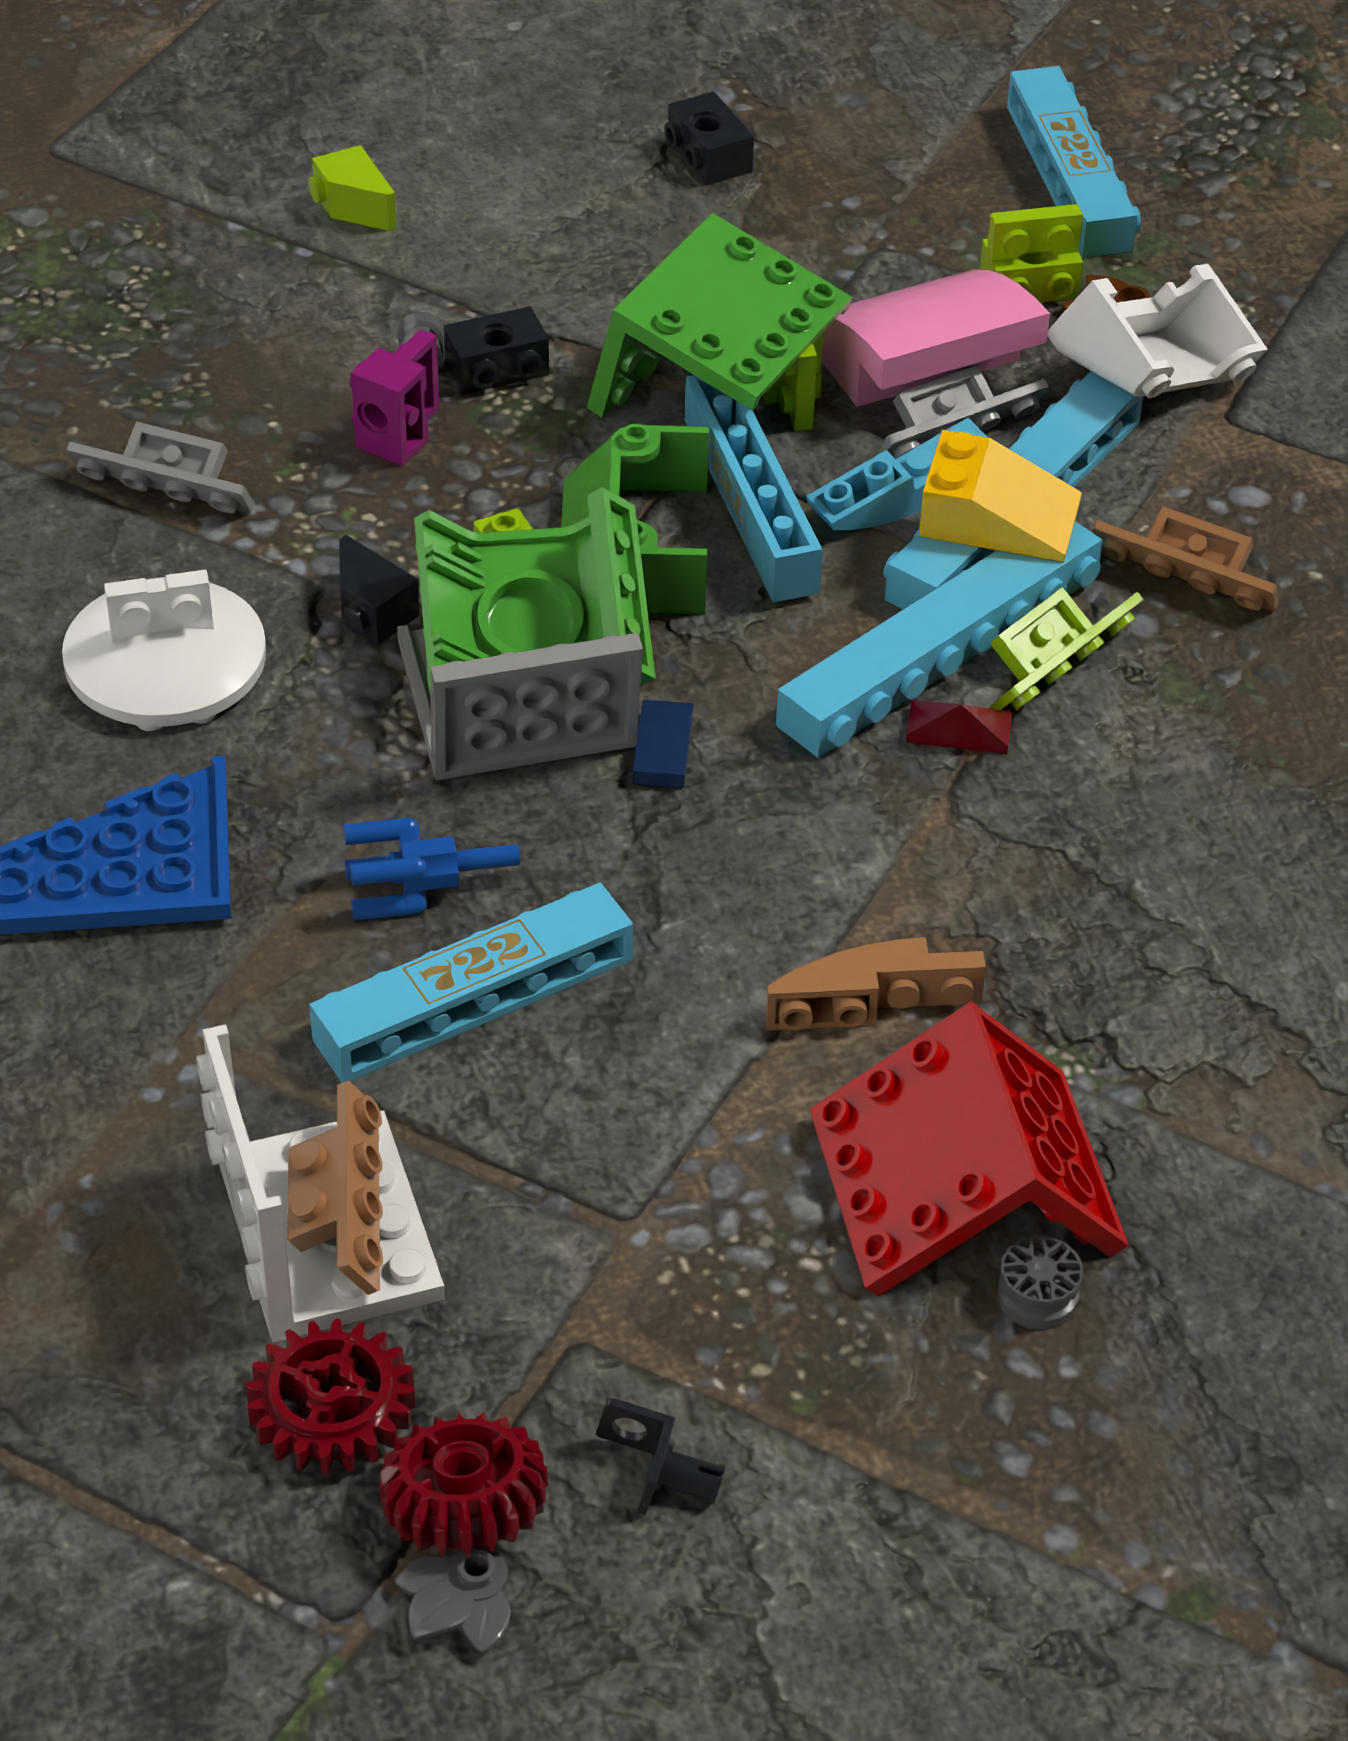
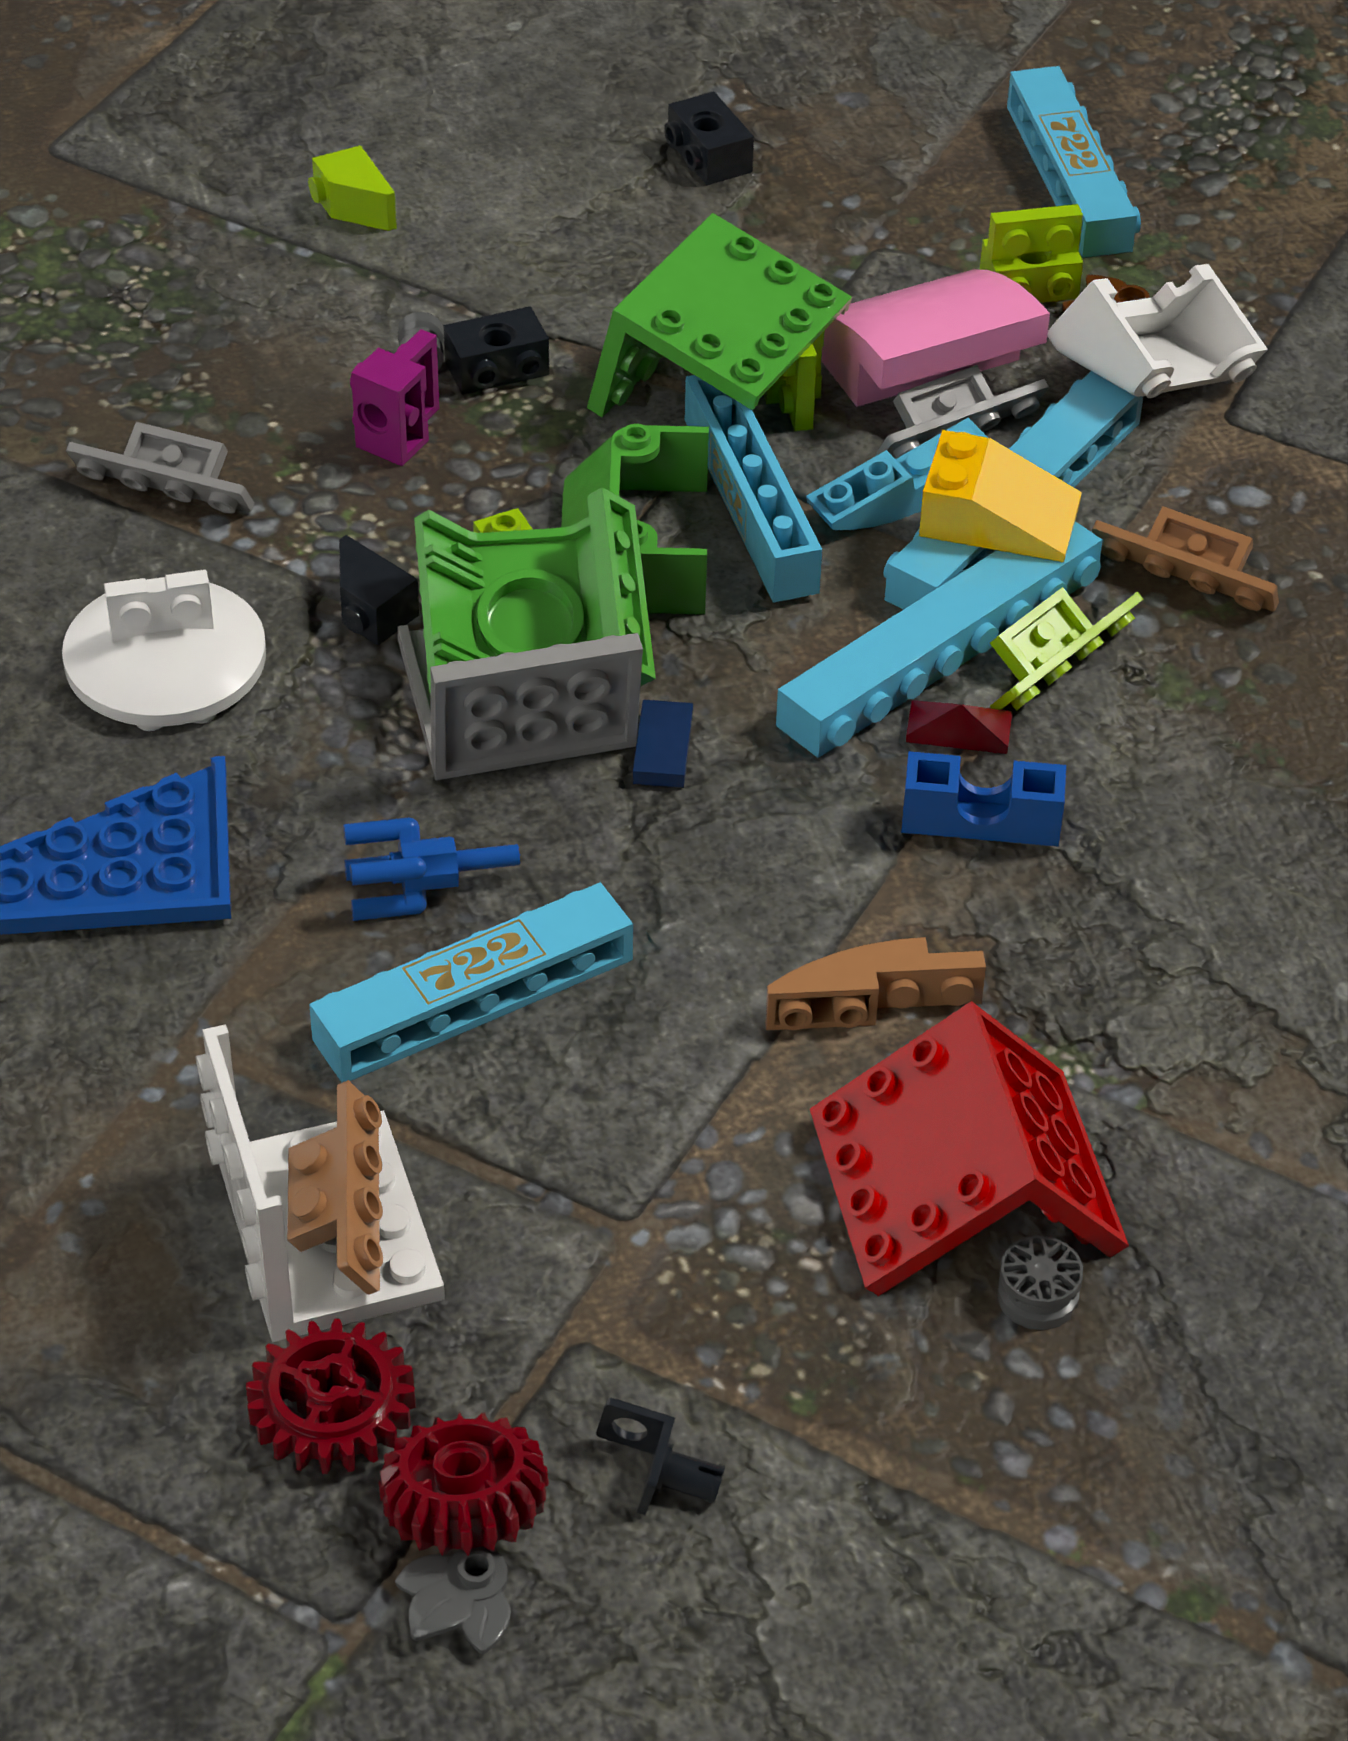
(1019, 811): none -> blue arch

